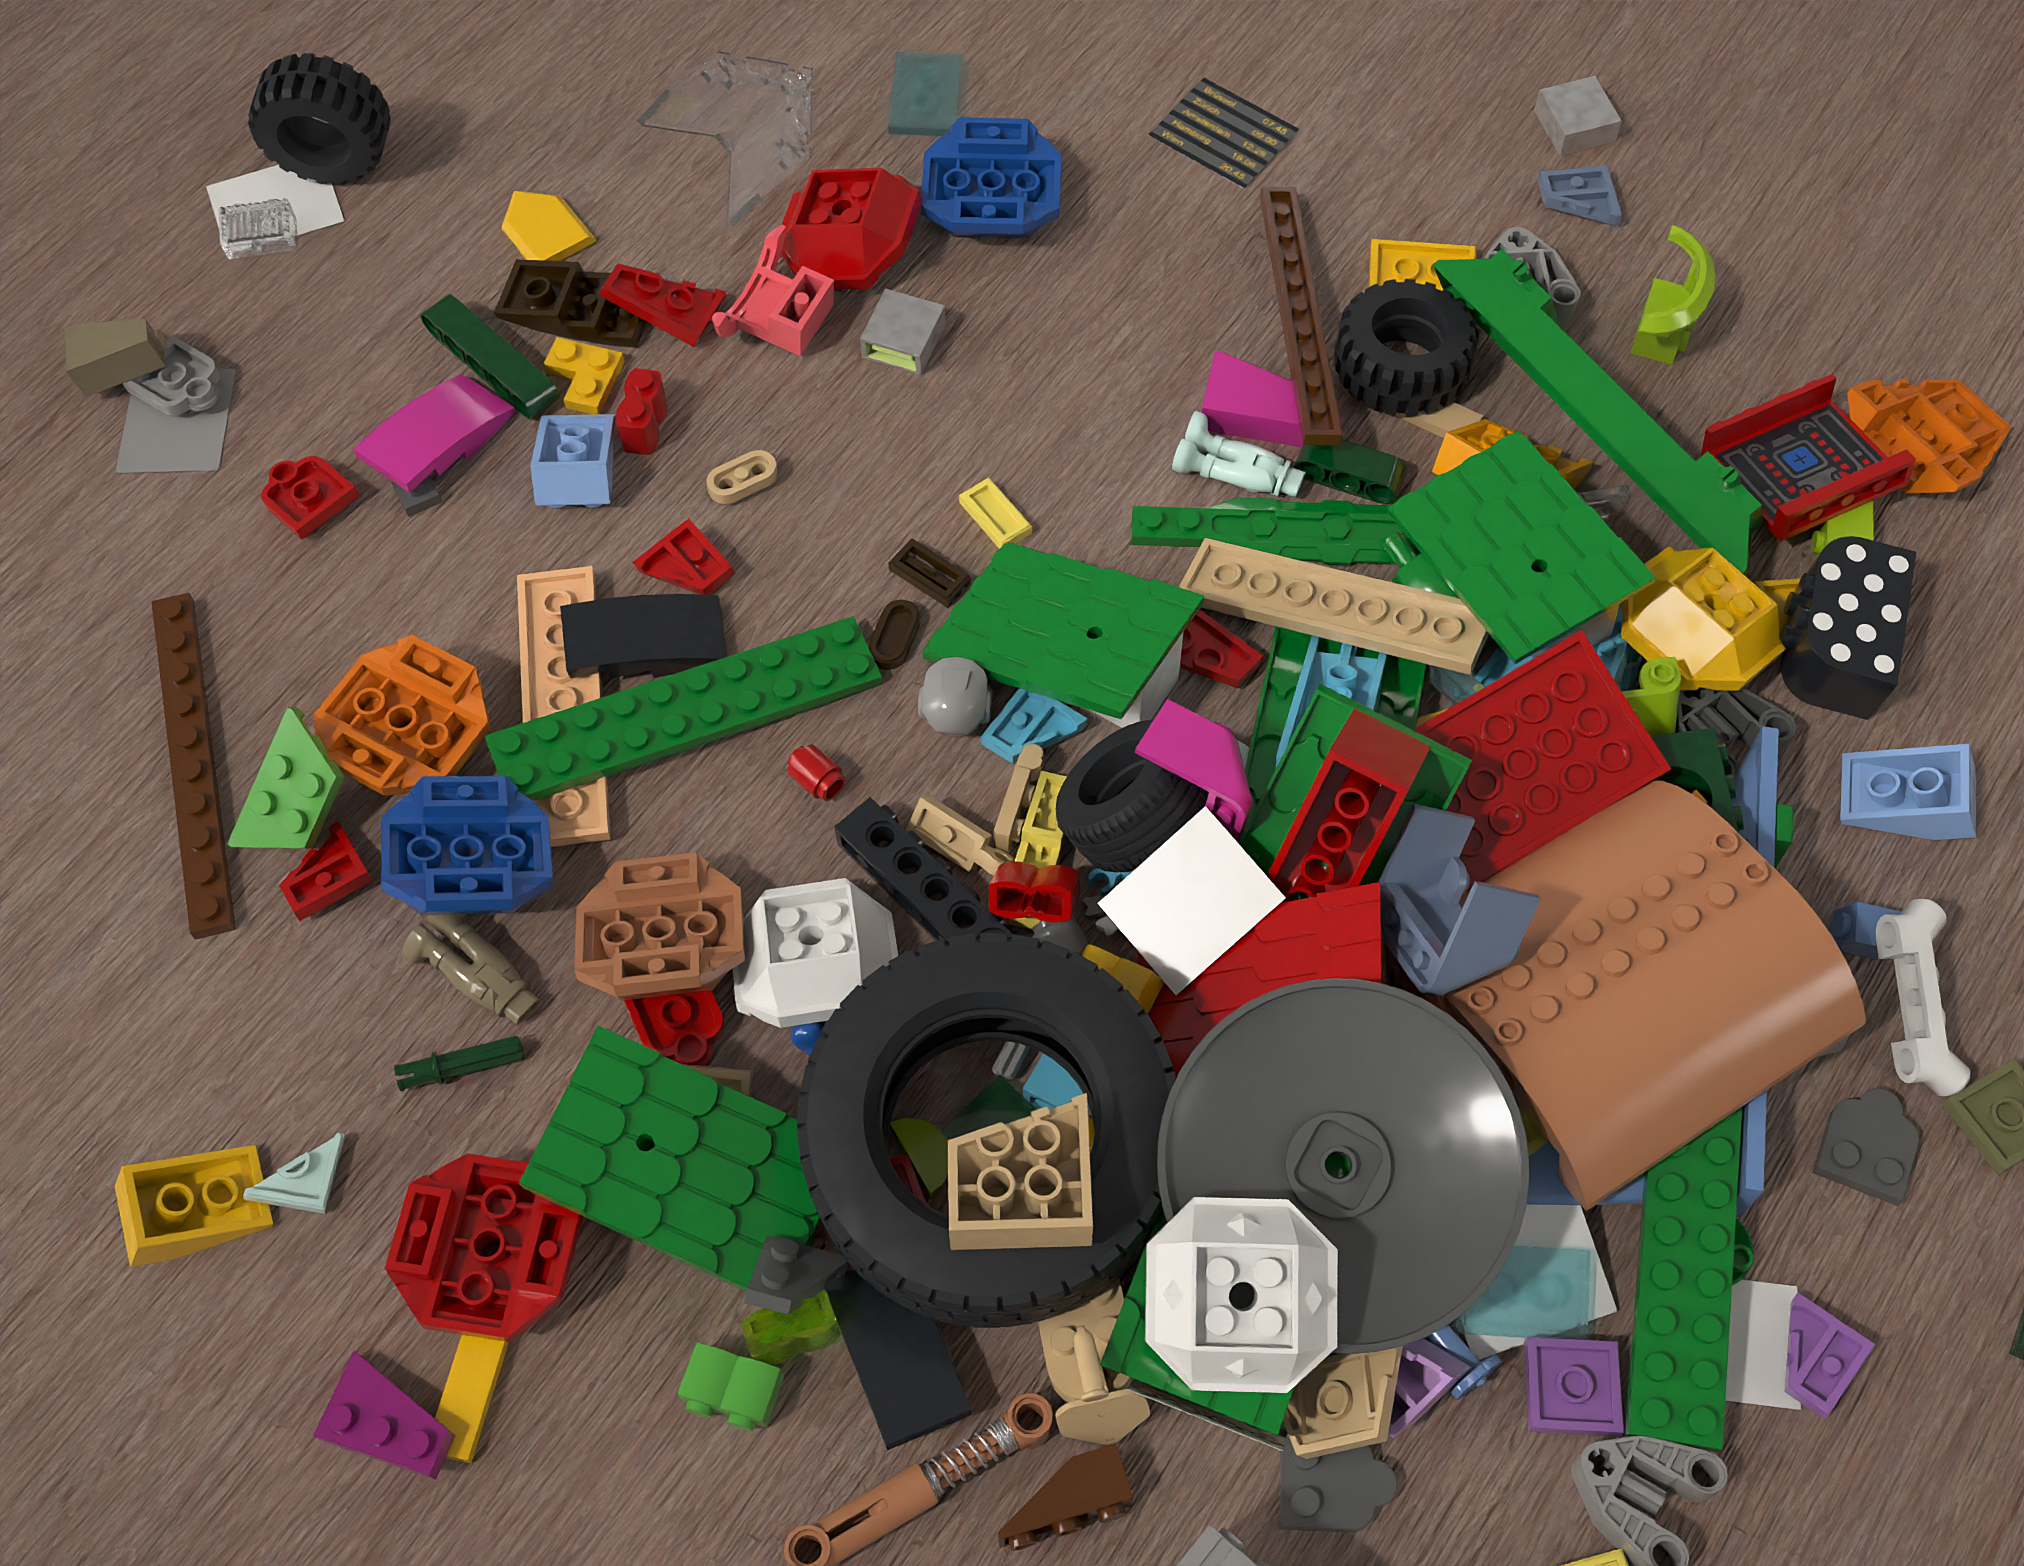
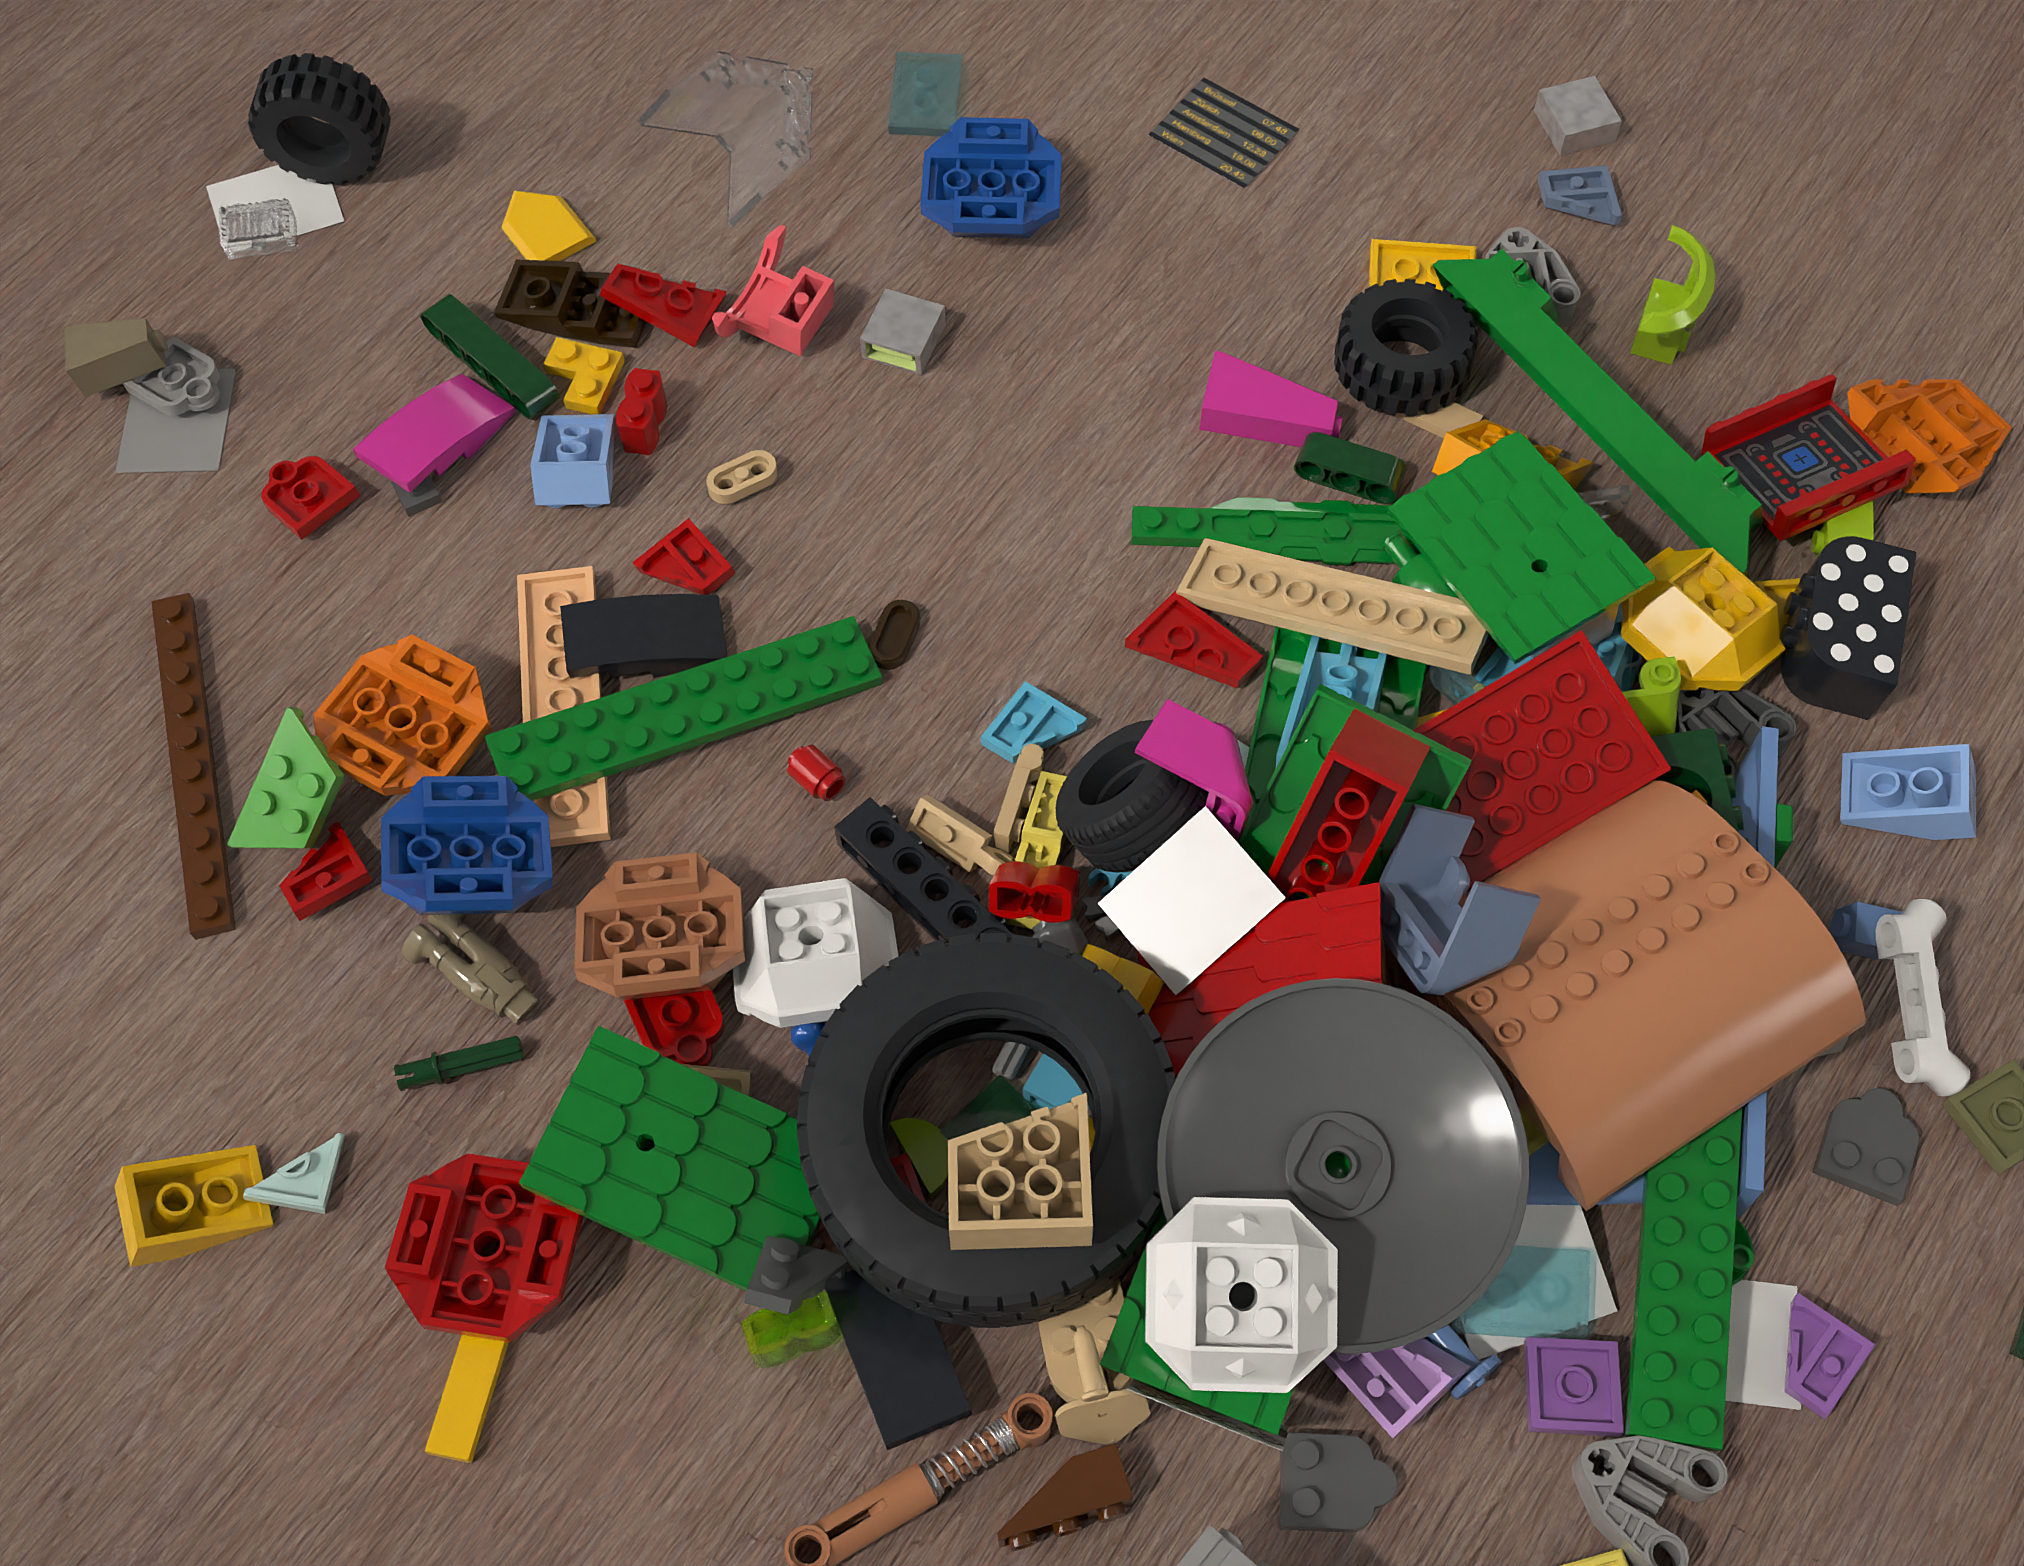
(383, 1422): magenta wing -> none
(730, 1386): bright green brick -> none
(850, 224): red piece -> none
(931, 589): dark brown tile -> none
(955, 697): light grey helmet -> none
(995, 513): light yellow tile -> none
(1071, 632): green piece -> none
(1234, 461): light aqua piece -> none
(1300, 317): reddish brown plate -> none
(1343, 1403): tan wing -> none

